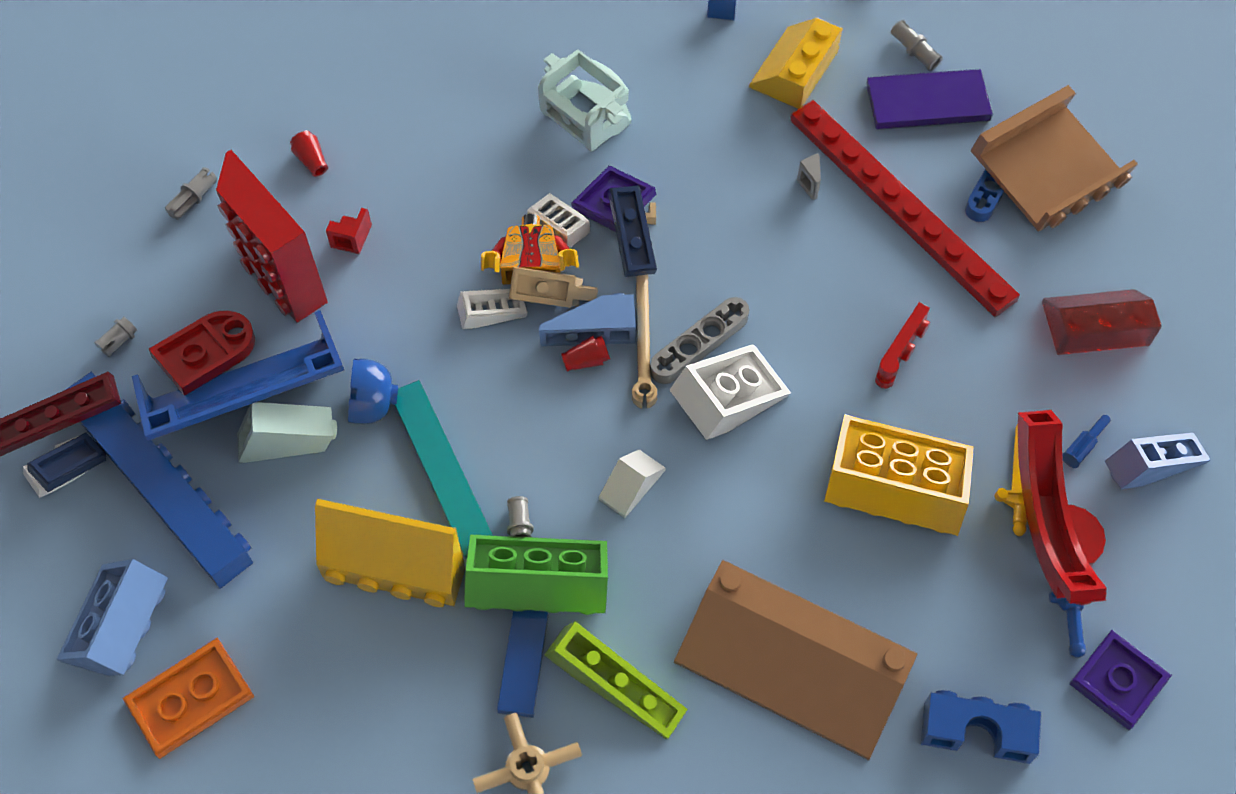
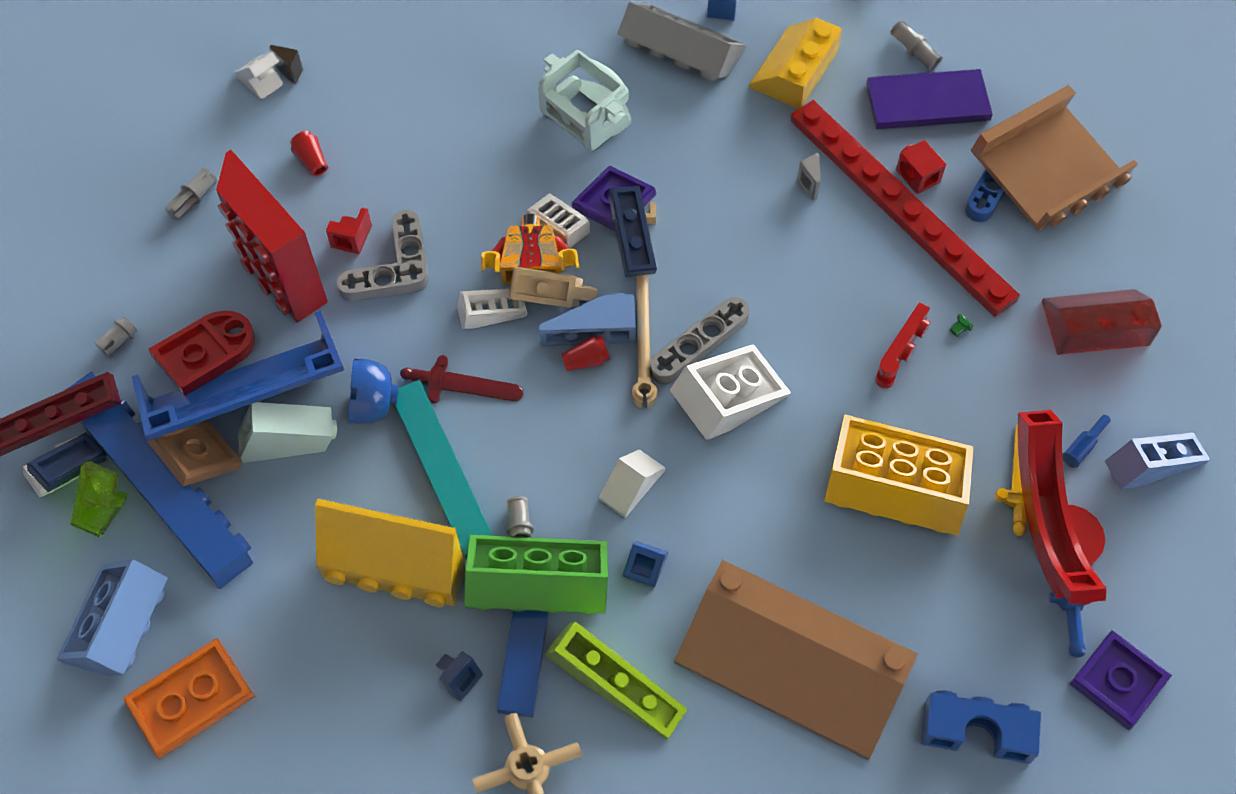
(96, 499): none -> clear neon green slope
(196, 453): none -> medium nougat tile
(260, 75): none -> white slope
(289, 62): none -> dark brown slope
(404, 266): none -> light grey beam
(440, 379): none -> dark red sword
(459, 674): none -> dark blue tile
(645, 563): none -> blue slope
(679, 39): none -> light grey slope
(920, 166): none -> red brick
(961, 325): none -> green piece

